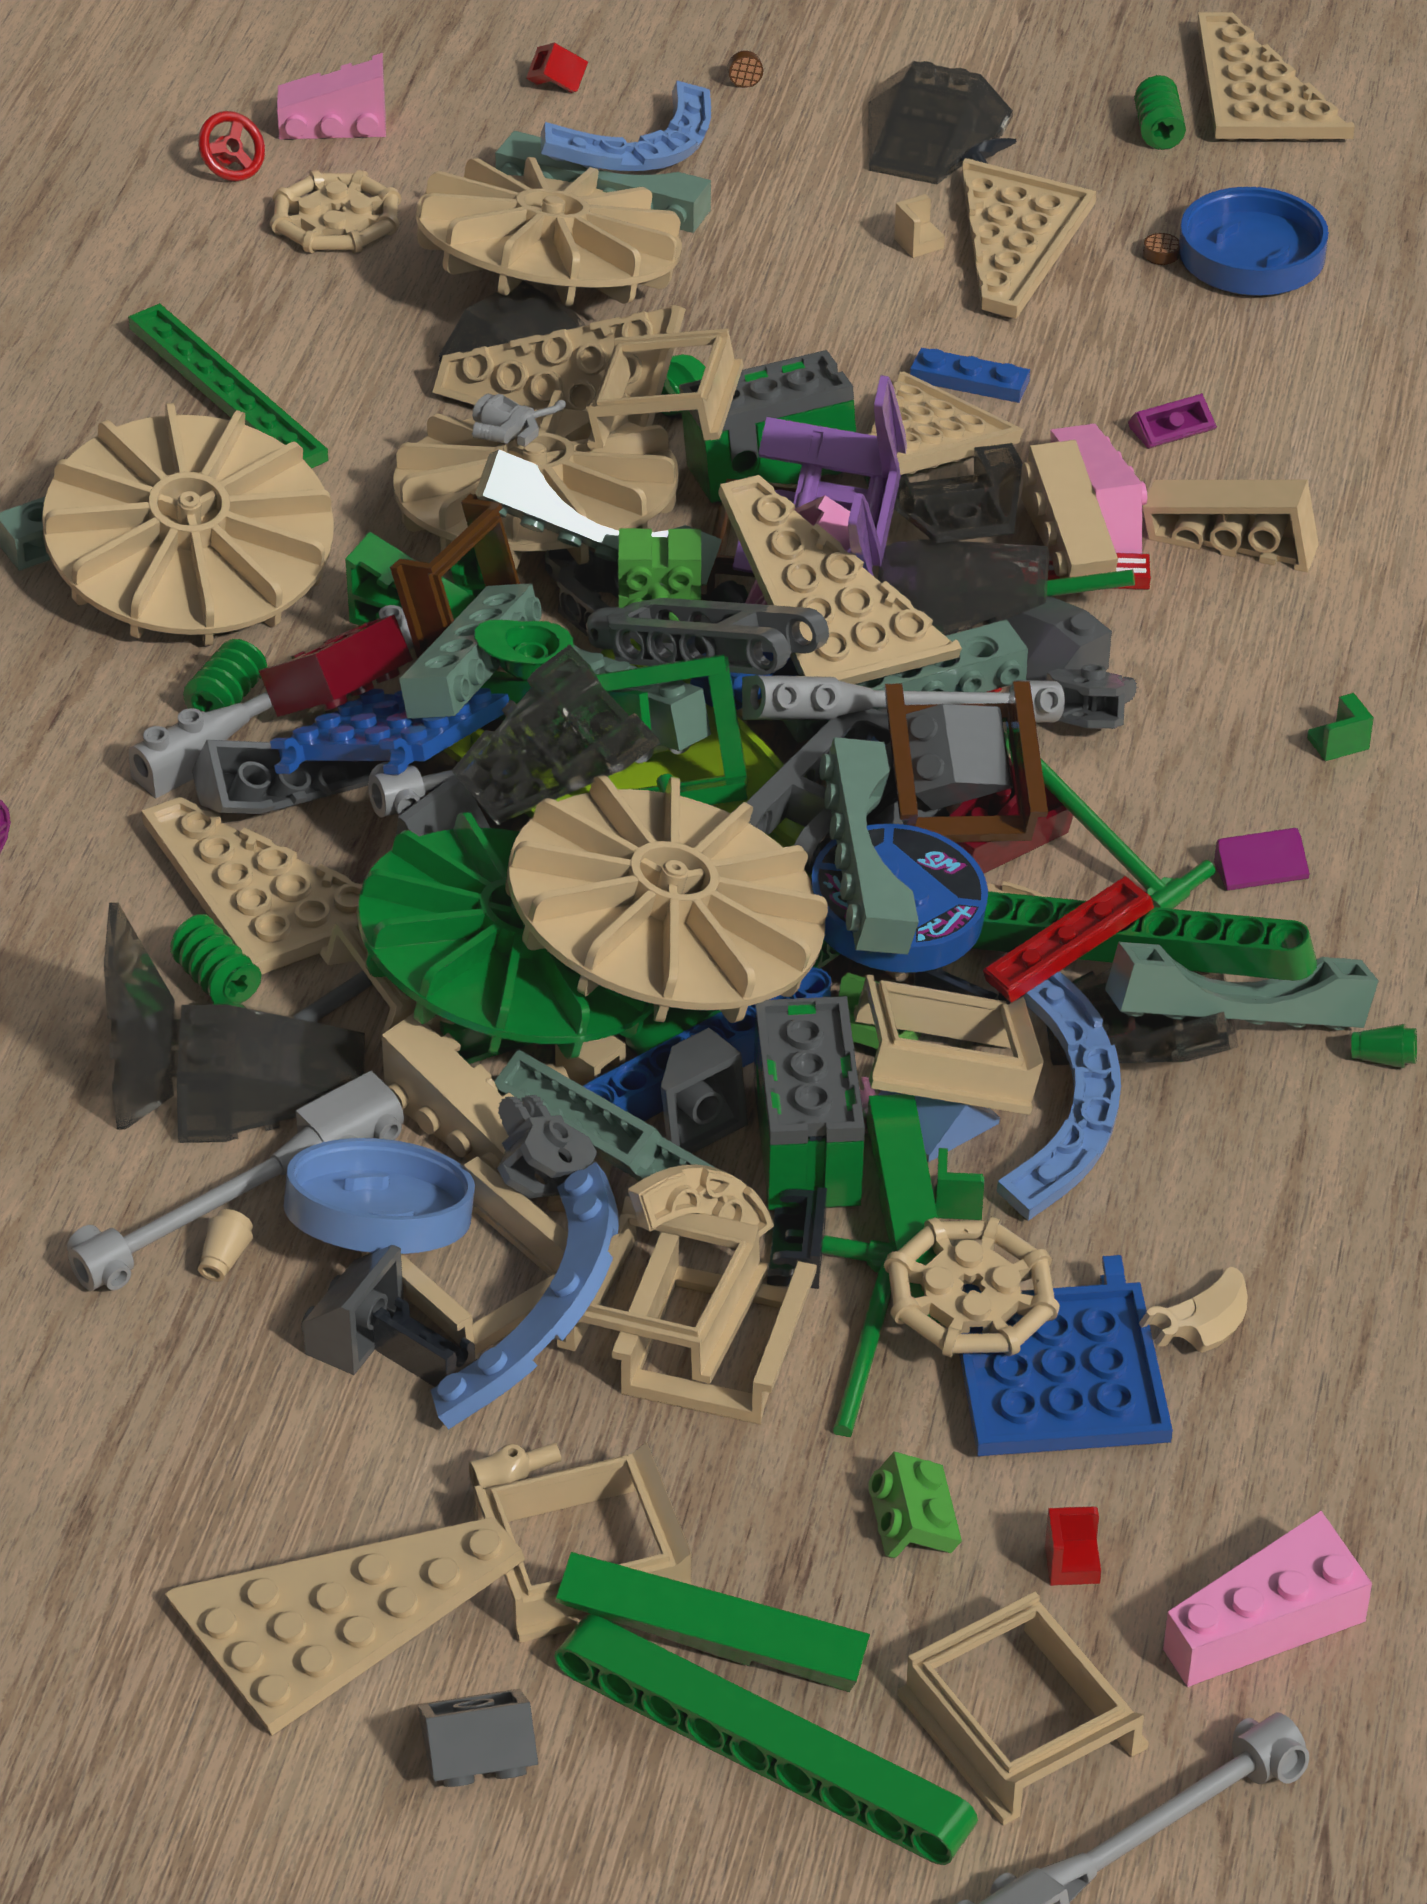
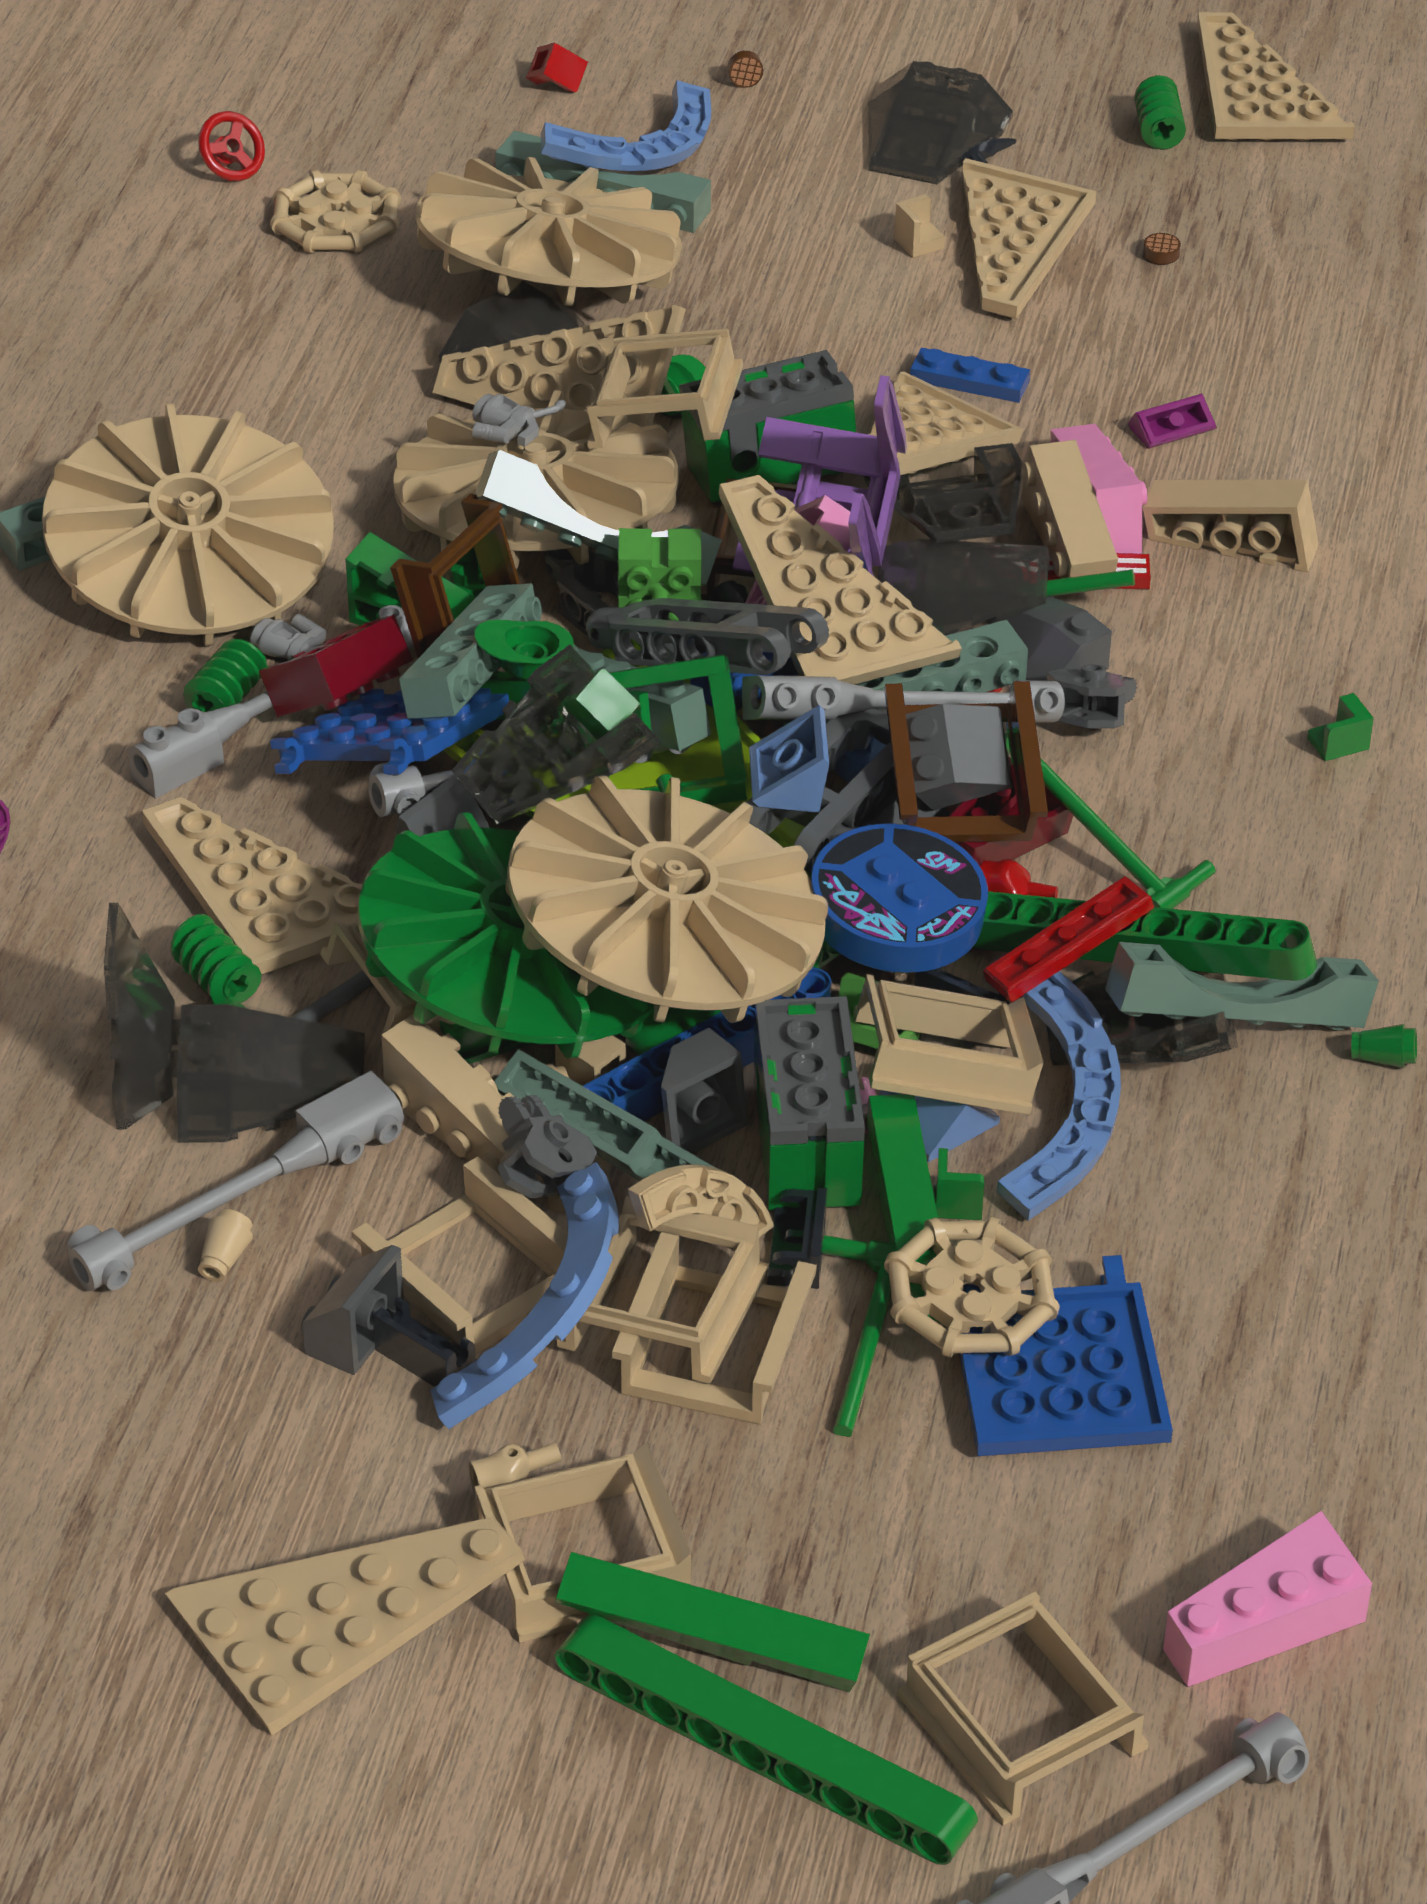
(220, 380): green plate -> none
(244, 779): dark grey wedge -> none
(283, 641): none -> light grey piece
(335, 104): bright pink wedge -> none
(378, 1195): medium blue brick -> none
(478, 1737): dark grey slope -> none
(601, 704): none -> panel
(792, 764): none -> medium blue slope
(879, 904): sand green arch -> none
(913, 1505): bright green bracket -> none
(1013, 878): none -> red piece
(1072, 1546): red panel -> none
(1206, 1318): tan piece -> none
(1253, 240): blue brick -> none
(1261, 859): magenta slope -> none

